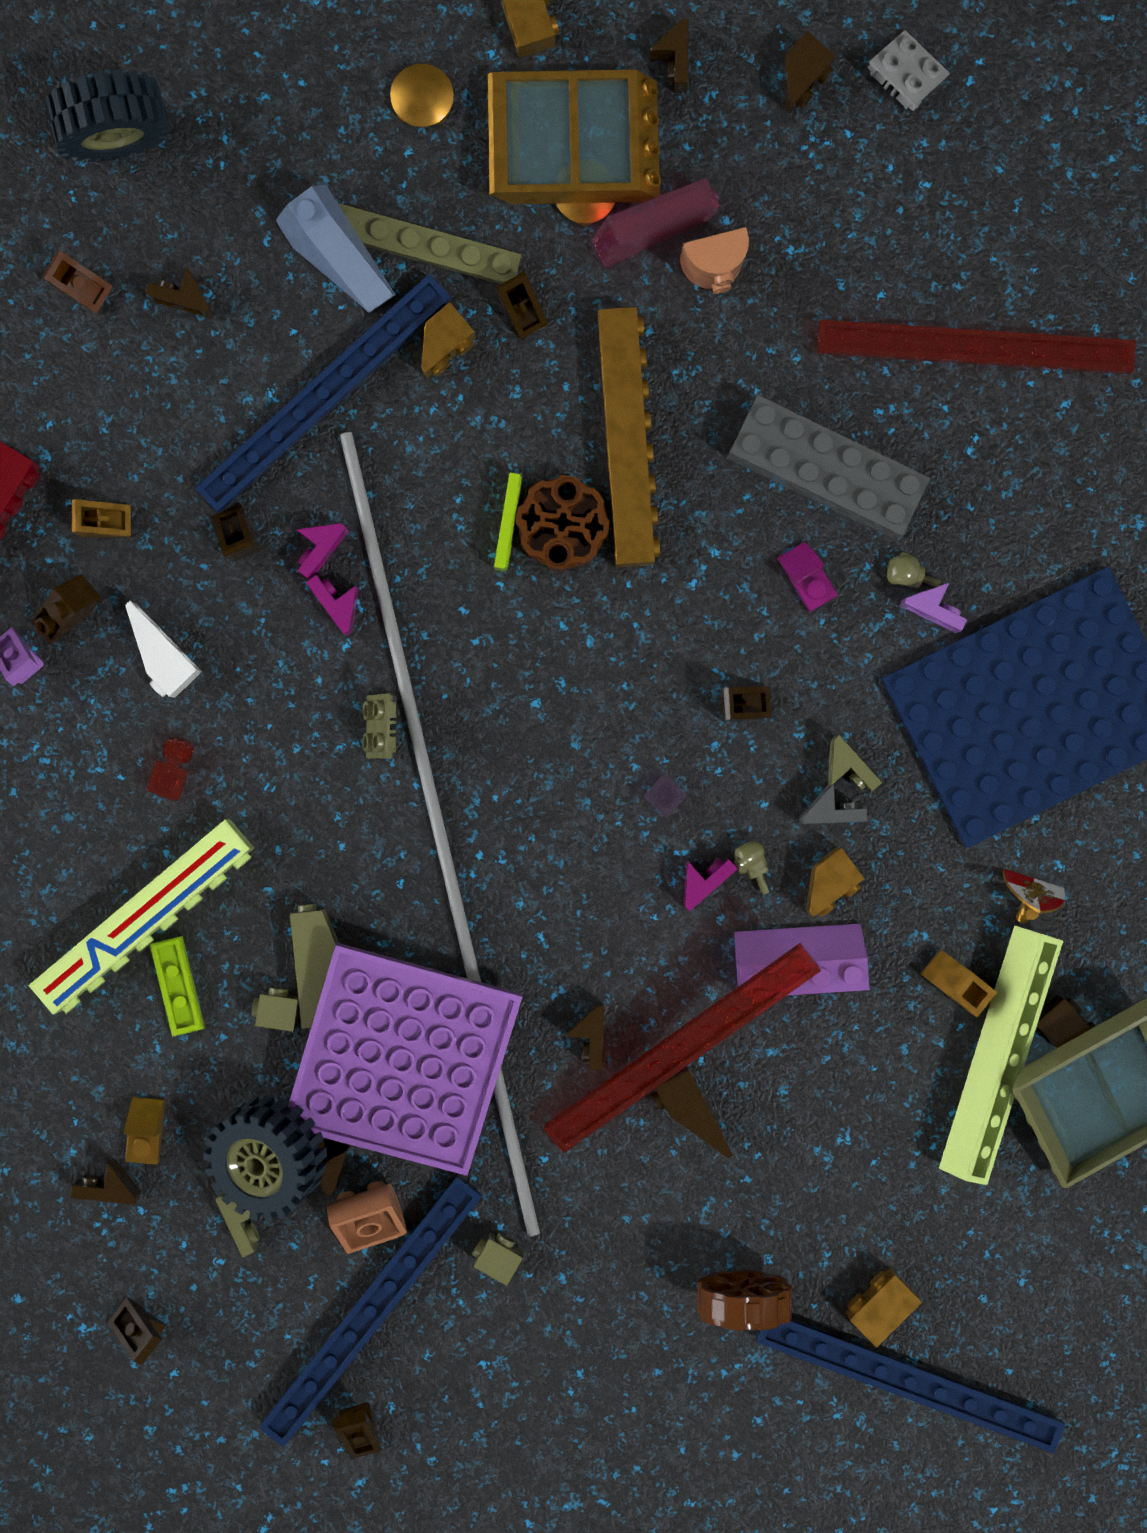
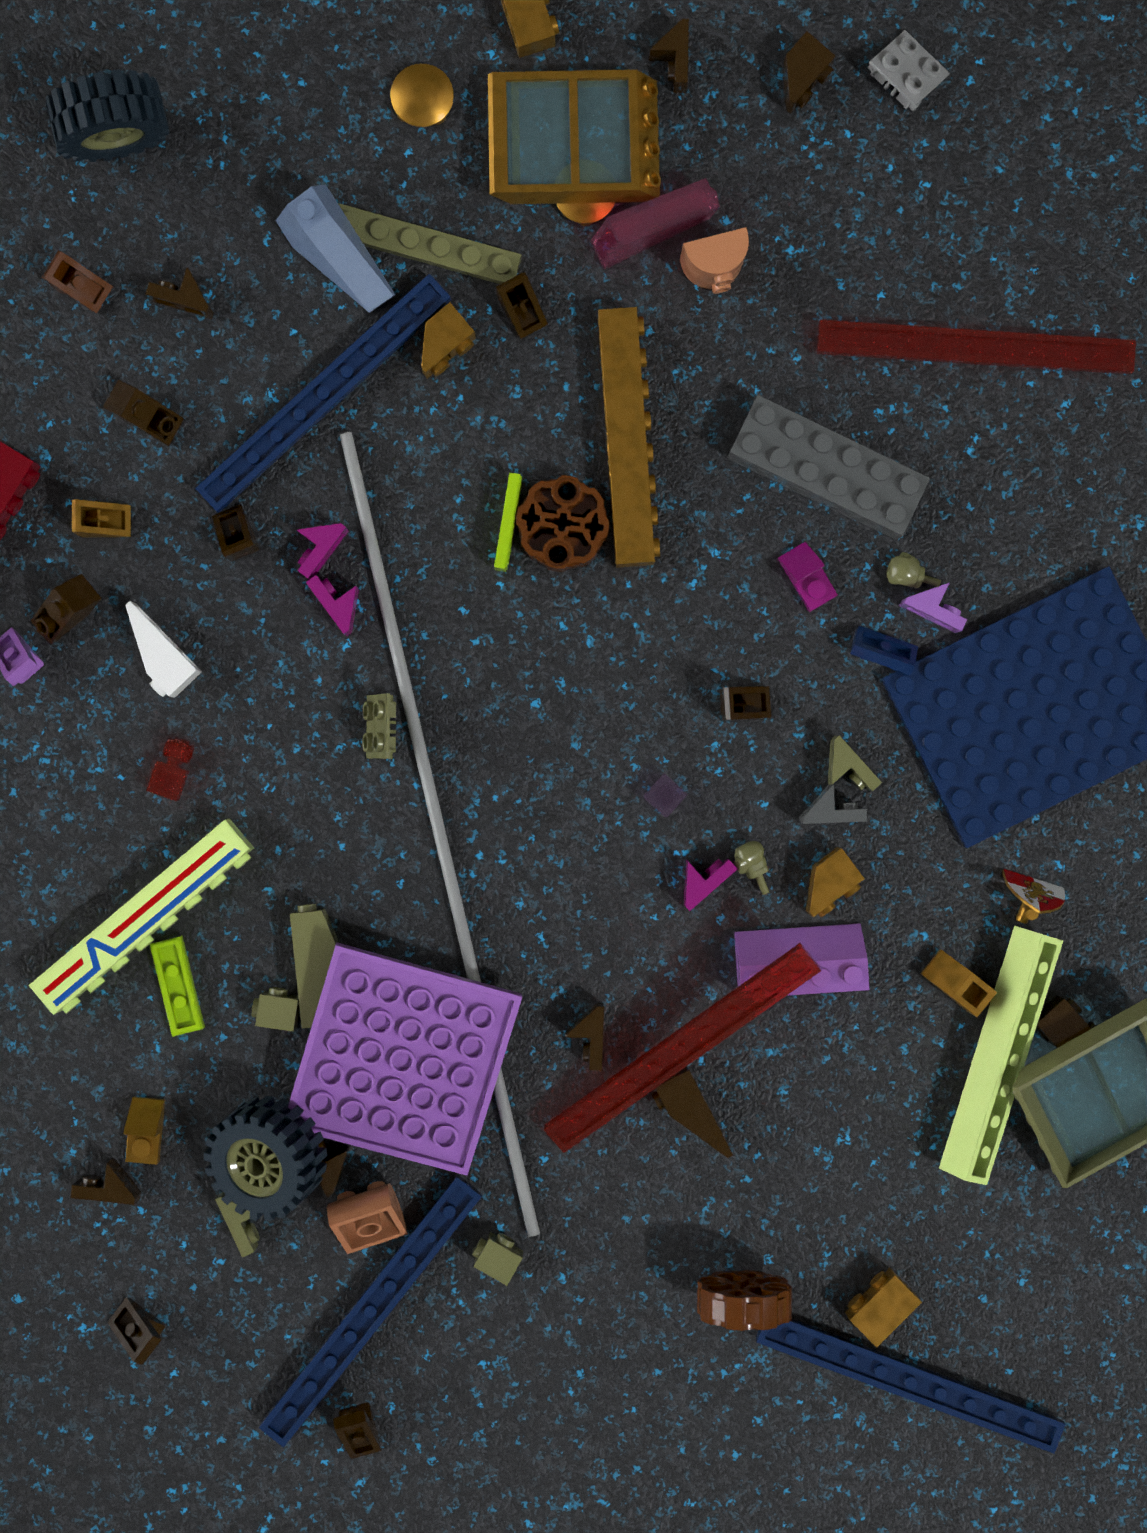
(143, 412): none -> dark brown slope
(884, 650): none -> dark blue plate

